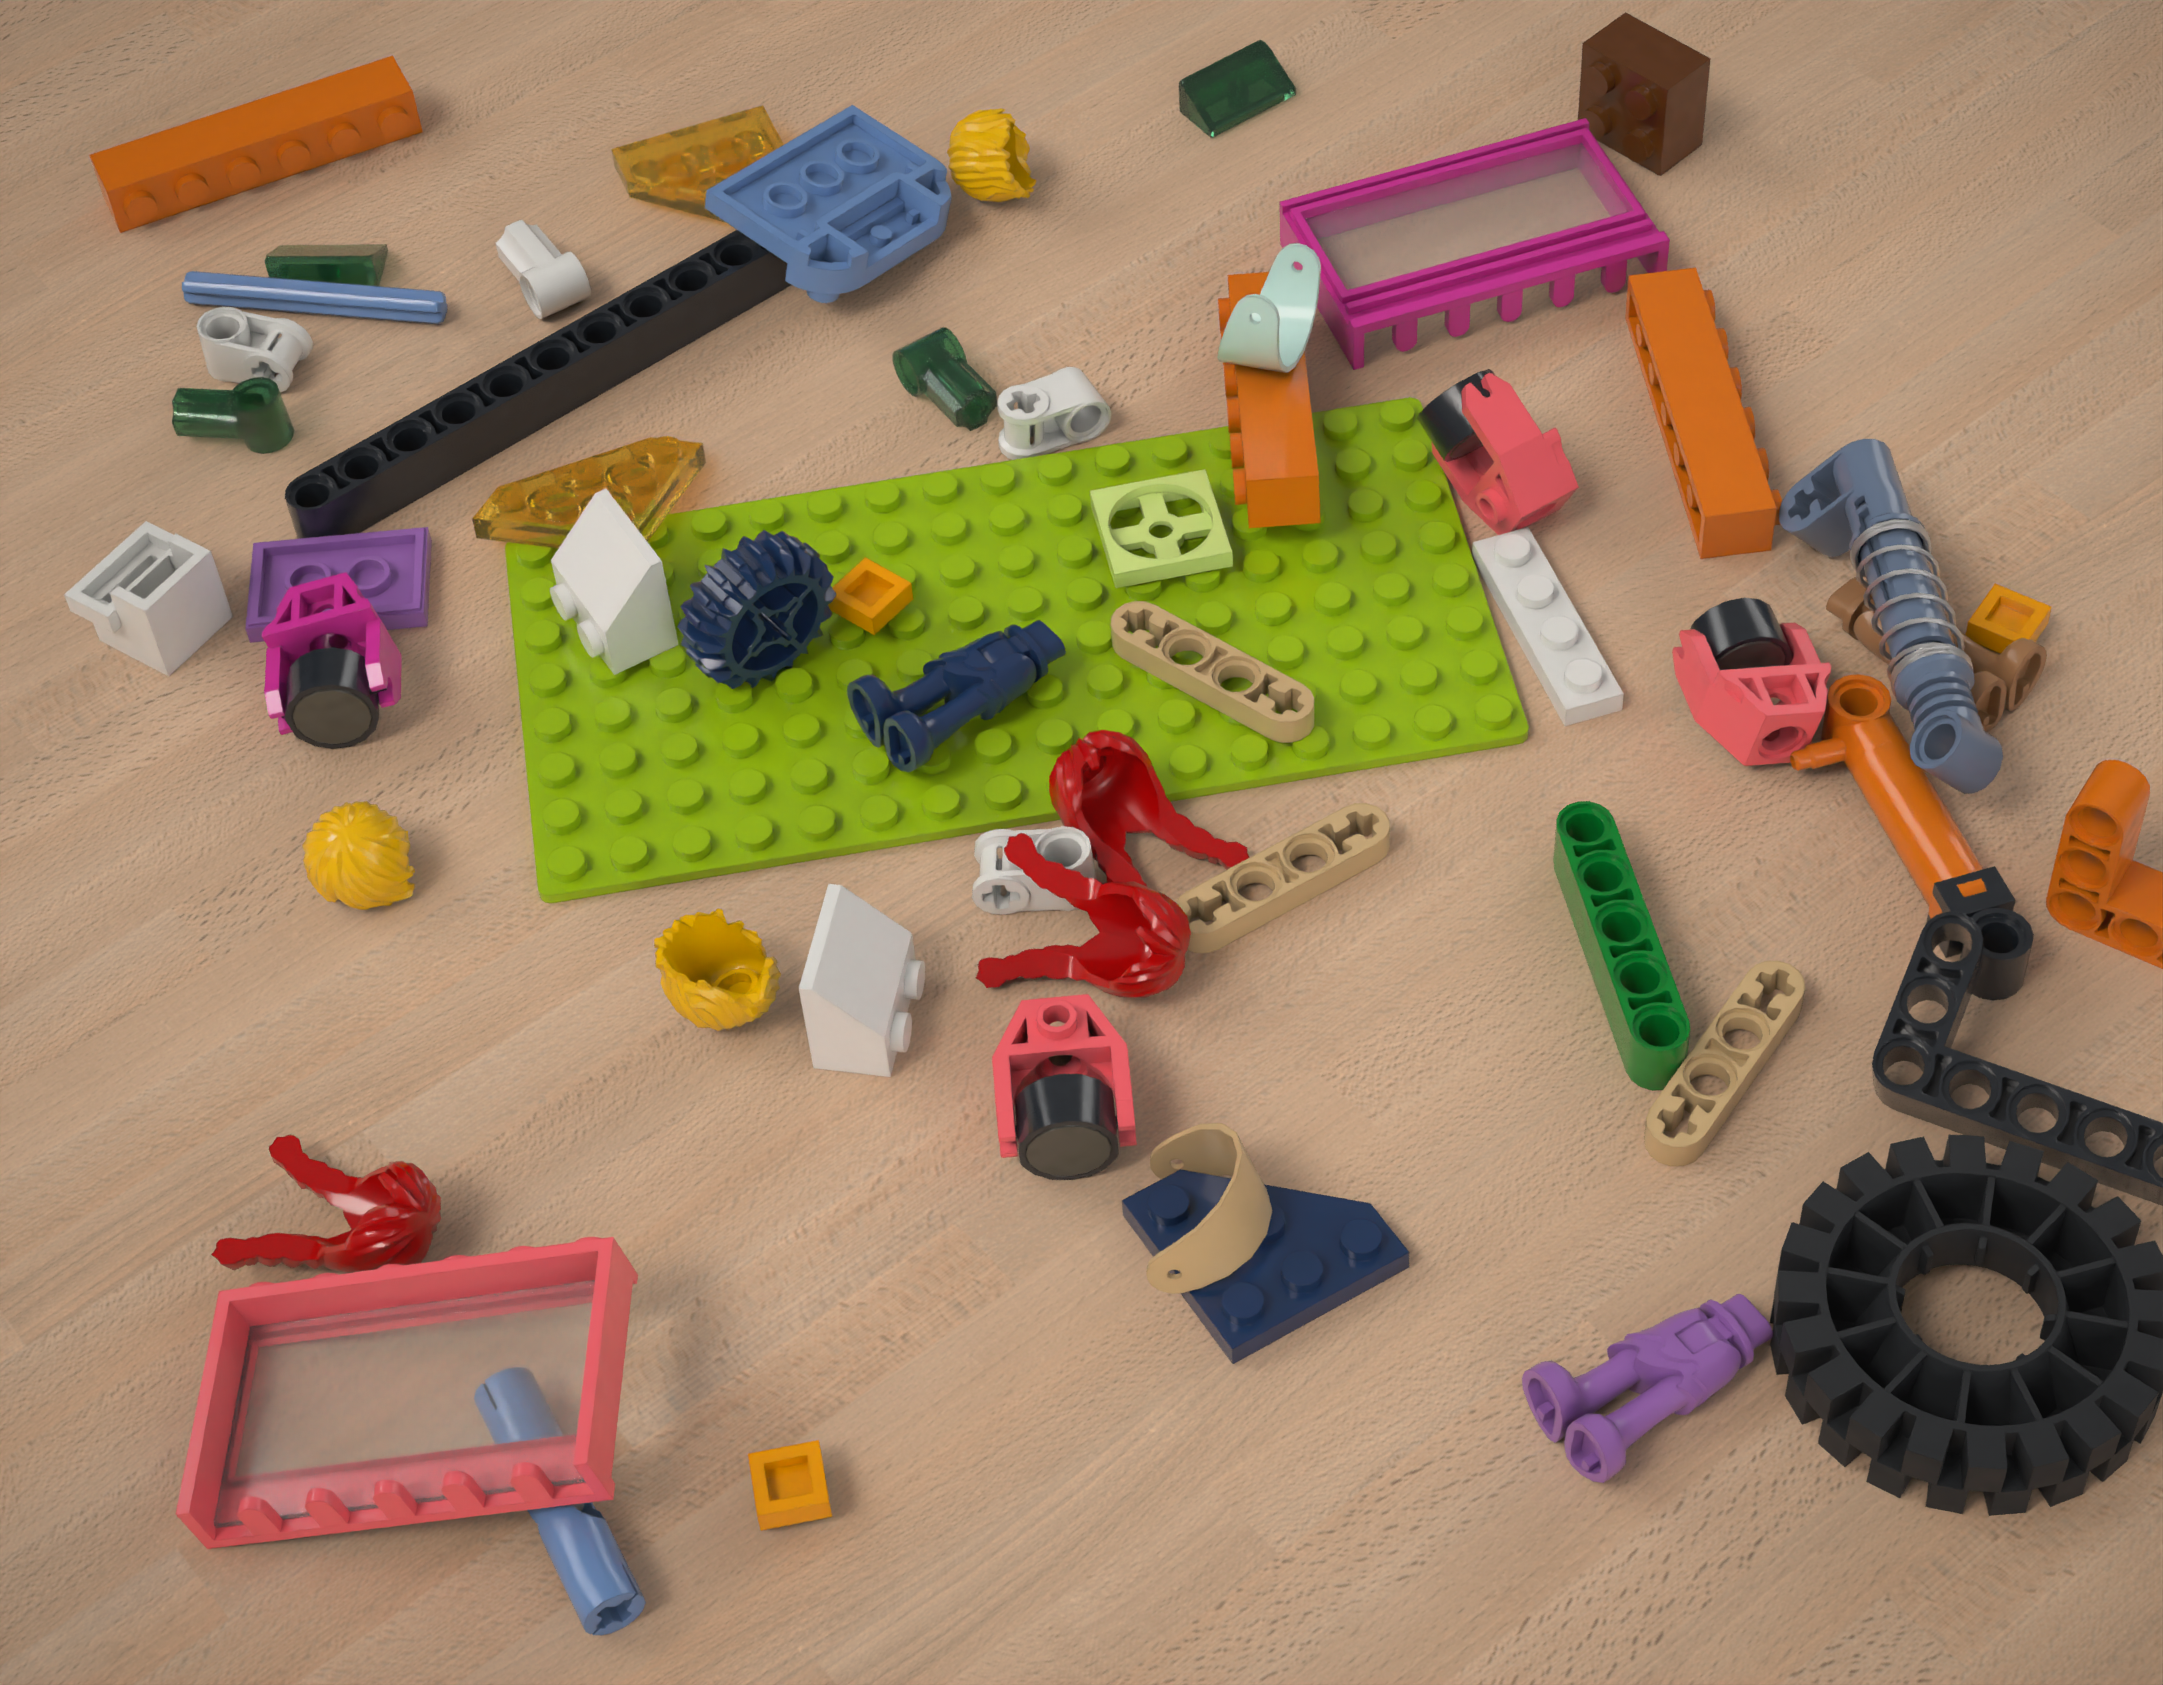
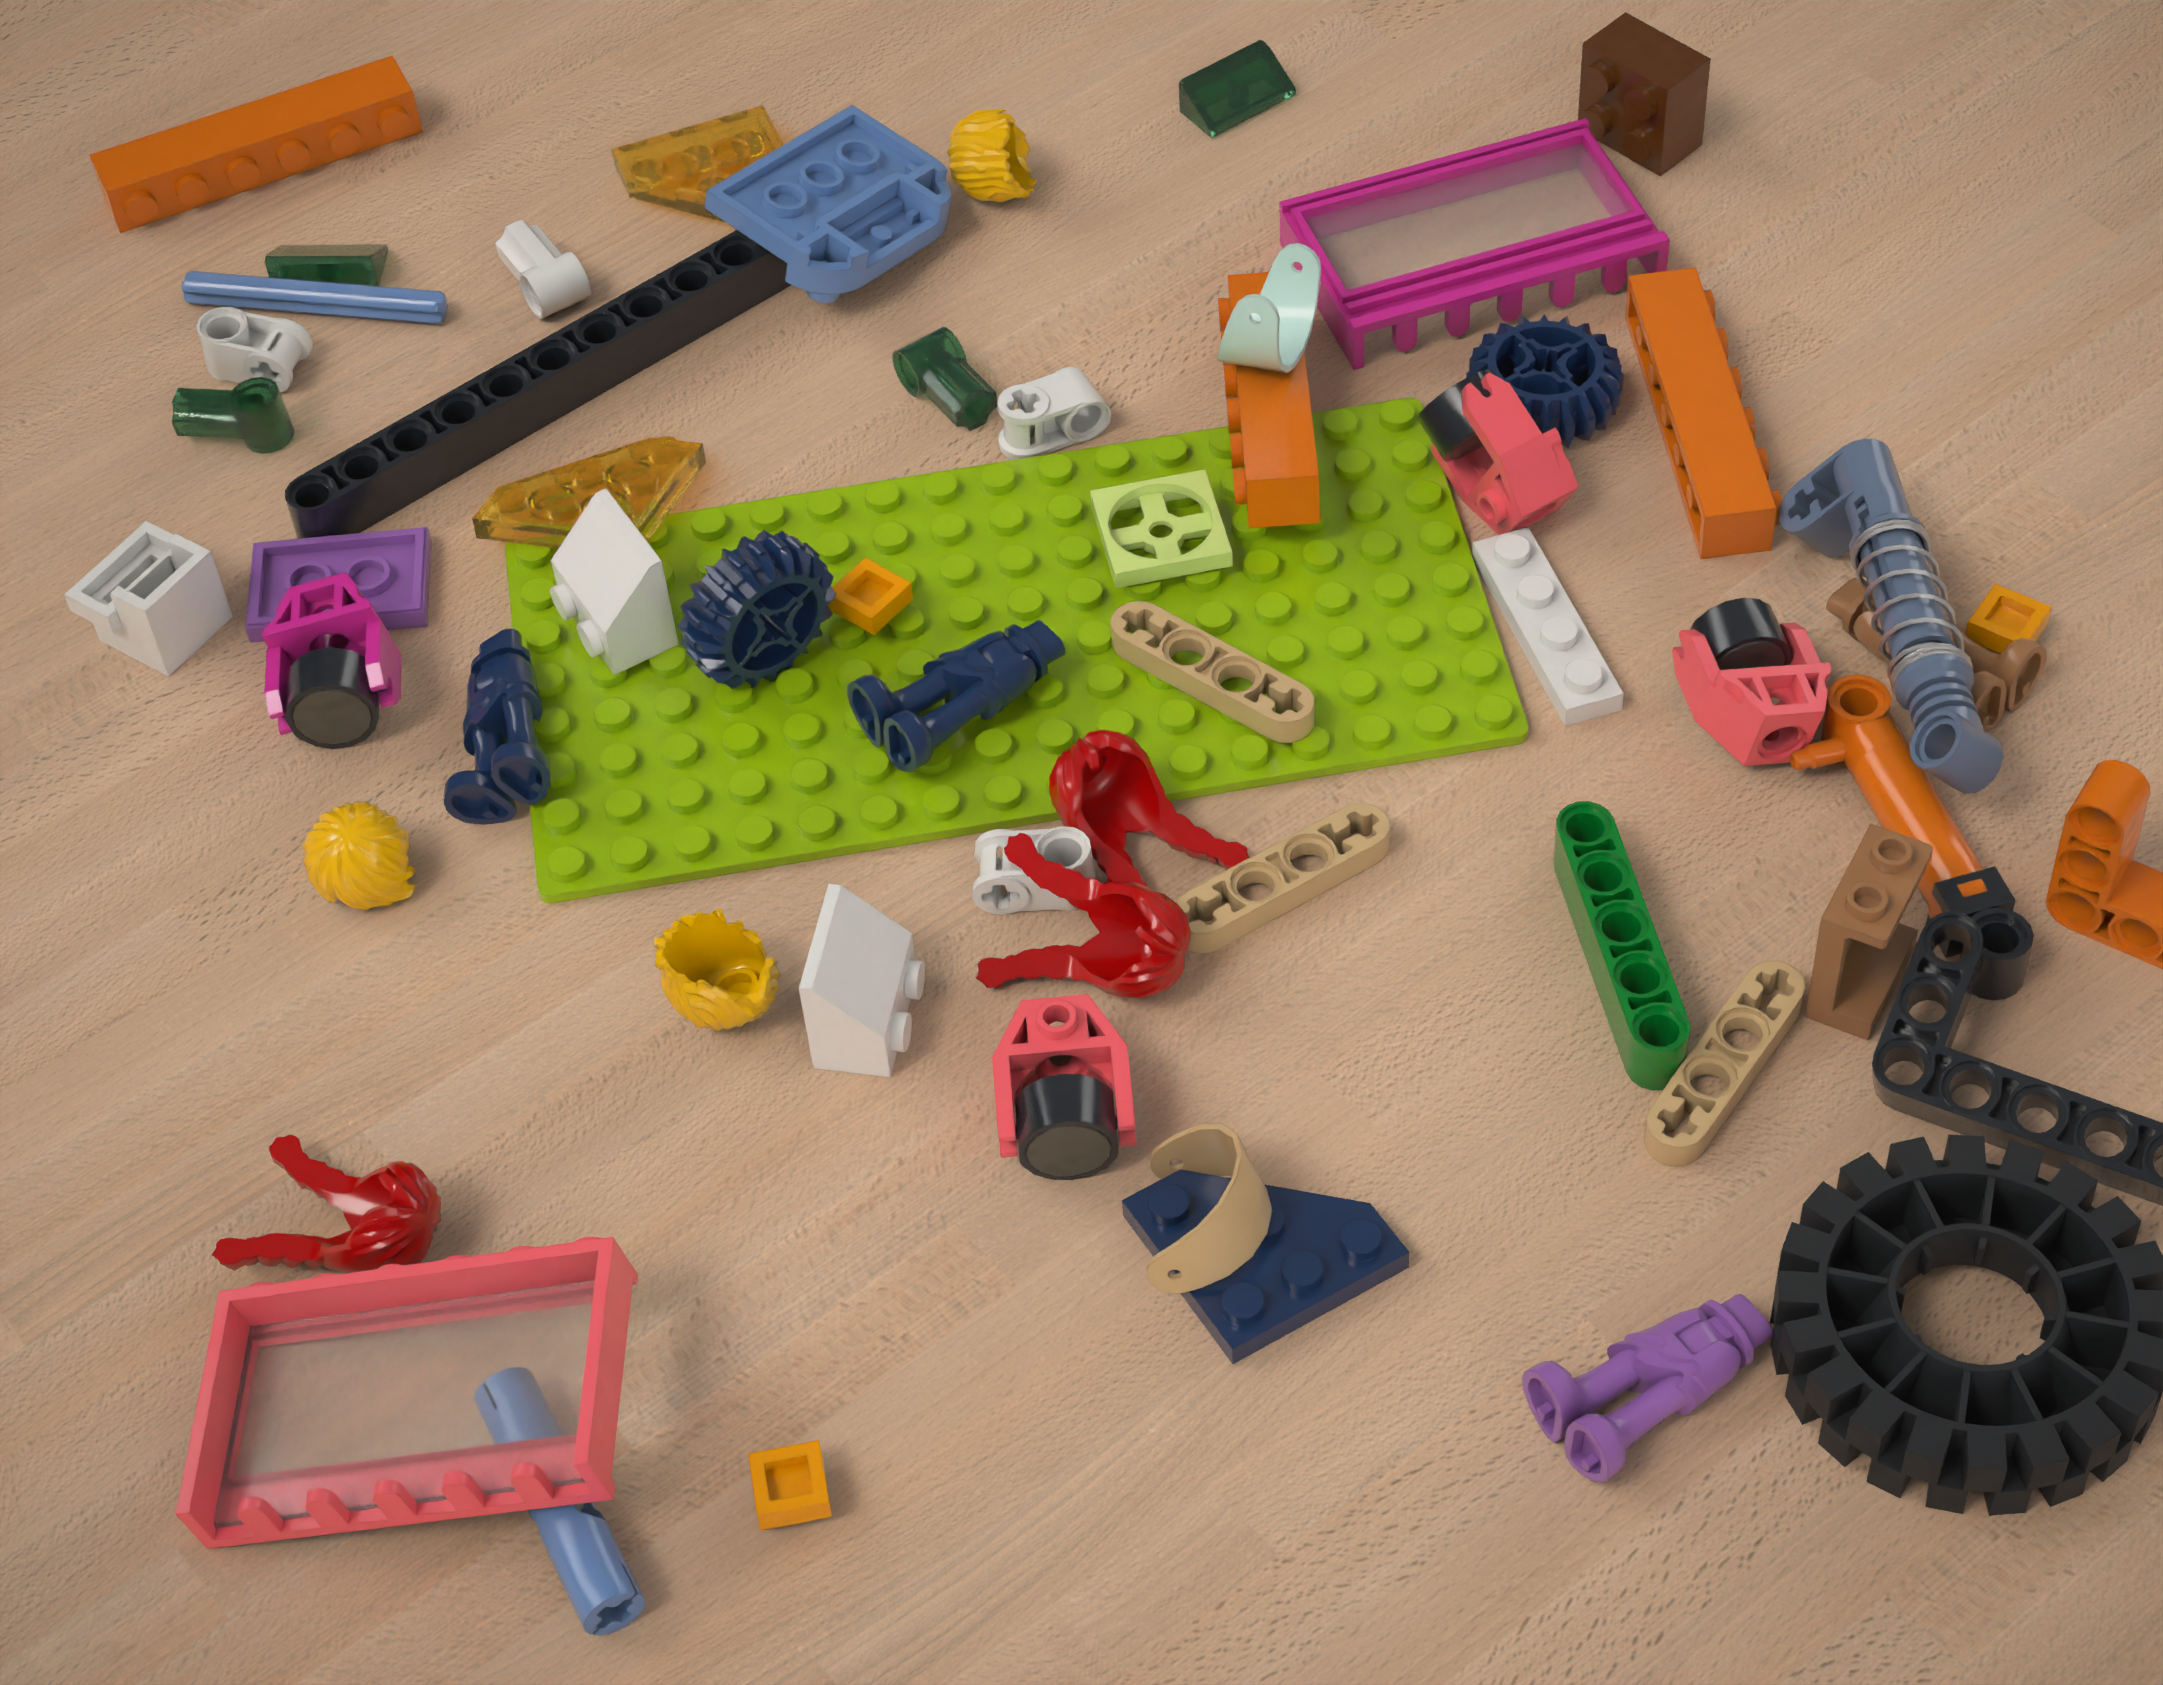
(500, 735): none -> dark blue piece
(1557, 372): none -> dark blue gear
(1860, 934): none -> medium nougat panel

